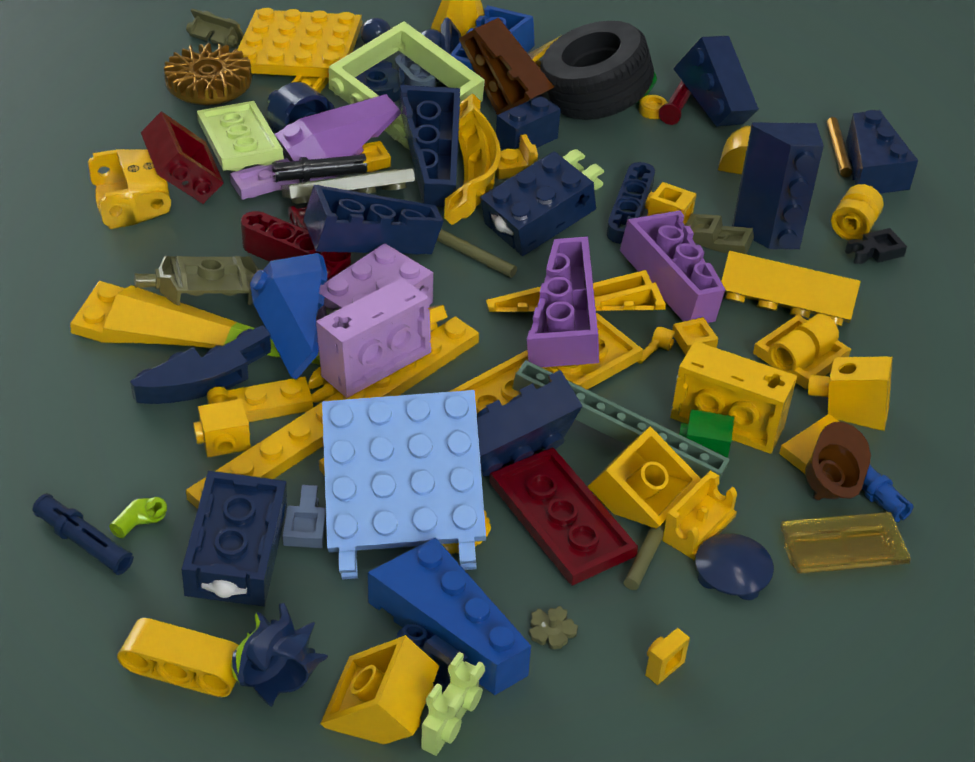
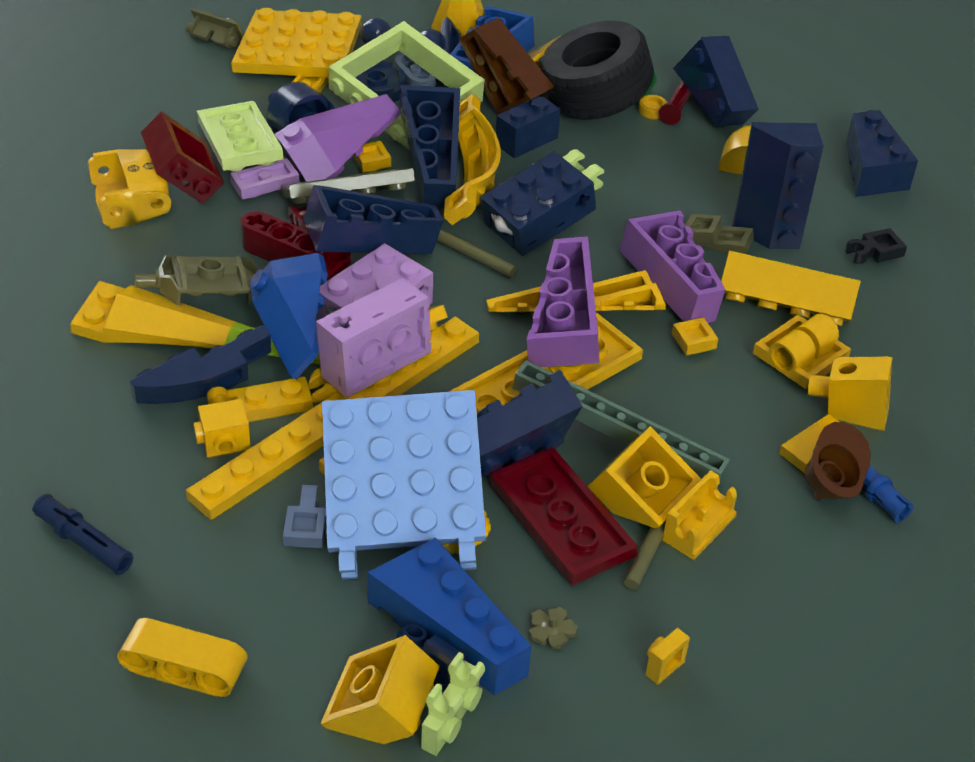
(138, 513): lime arm -> none
(208, 75): pearl gold wheel -> none
(235, 538): dark blue piece -> none
(275, 657): dark blue hair -> none
(306, 169): black pin -> none
(516, 160): yellow bracket -> none
(630, 201): dark blue beam -> none
(661, 338): yellow hand -> none
(669, 199): yellow brick -> none
(709, 430): green brick -> none
(734, 387): yellow piece -> none
(734, 565): dark blue dish -> none
(839, 147): pearl gold bar -> none
(844, 542): clear yellow piece -> none
(857, 212): yellow wheel -> none

